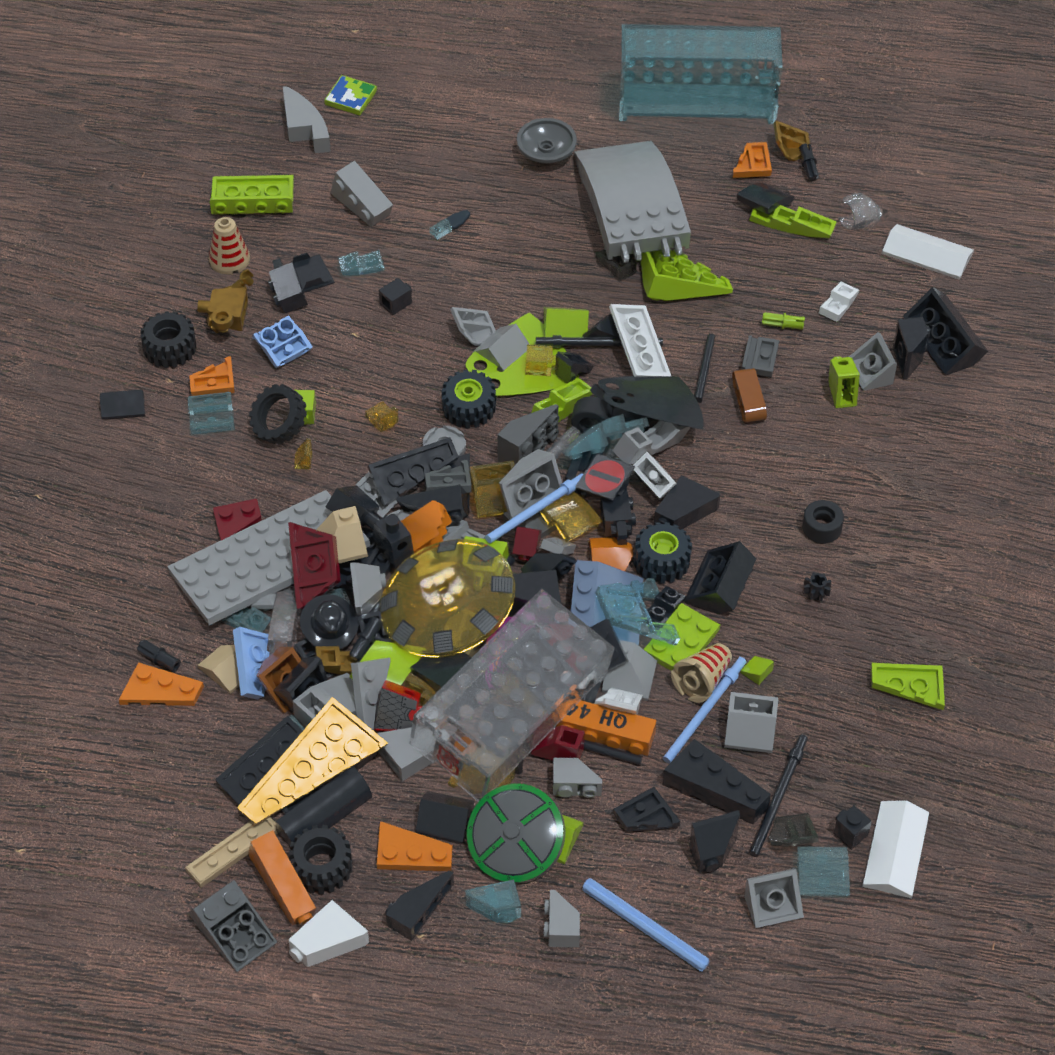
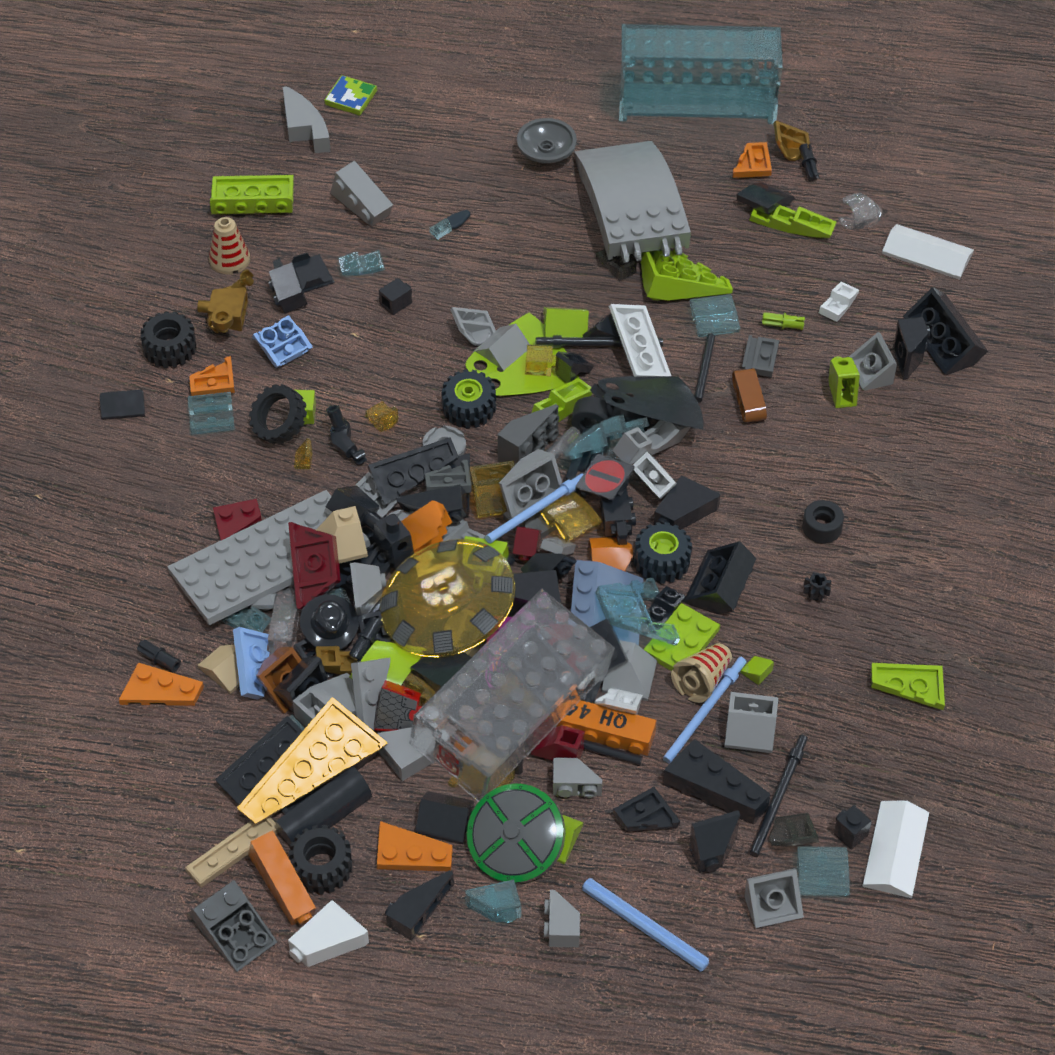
(341, 436): none -> black arm
(715, 315): none -> clear light blue slope

